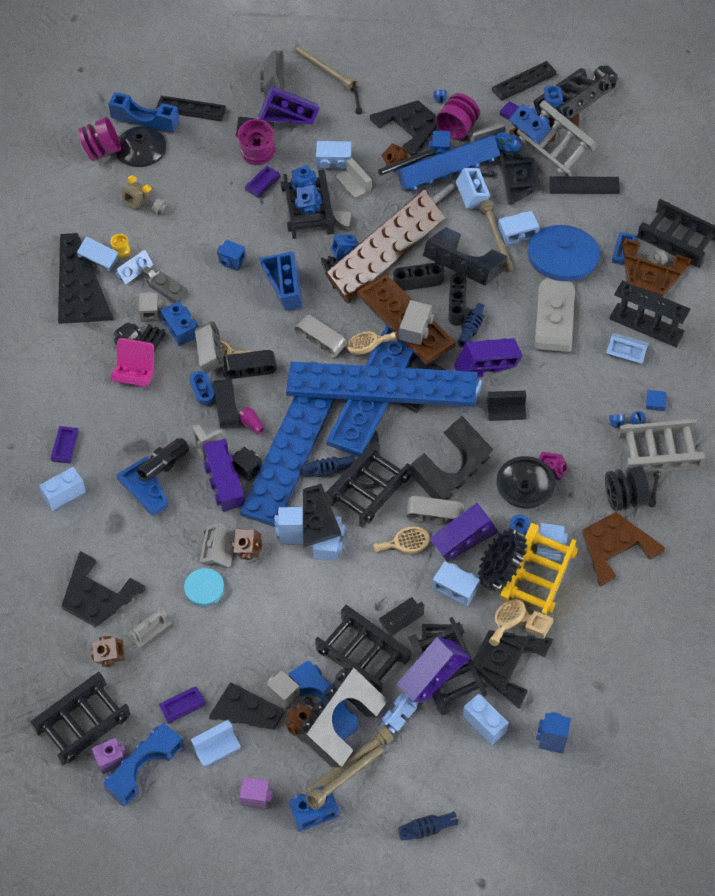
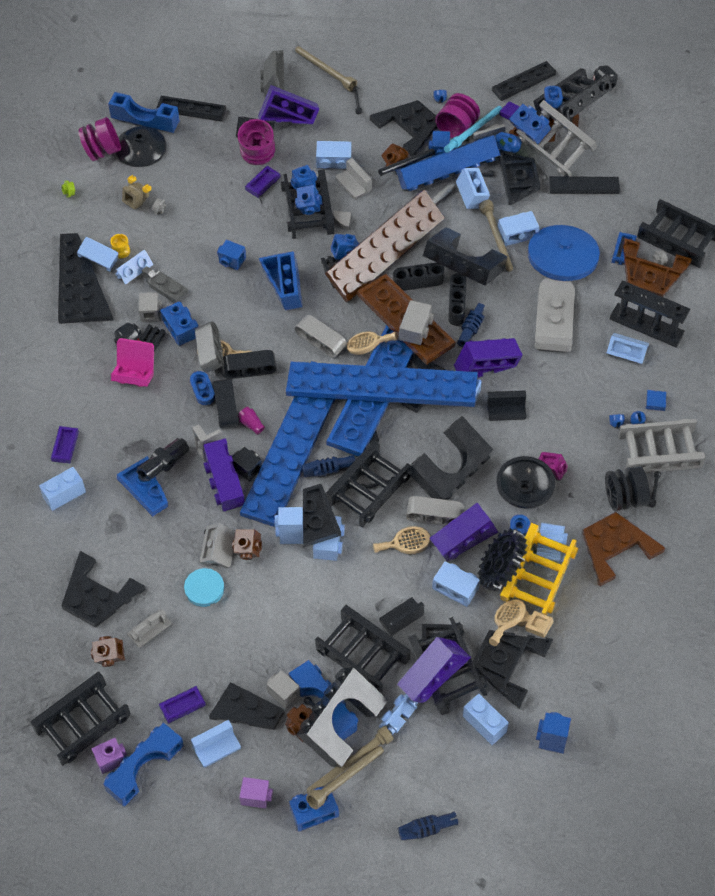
(68, 188): none -> lime plate
(457, 141): none -> medium azure bar

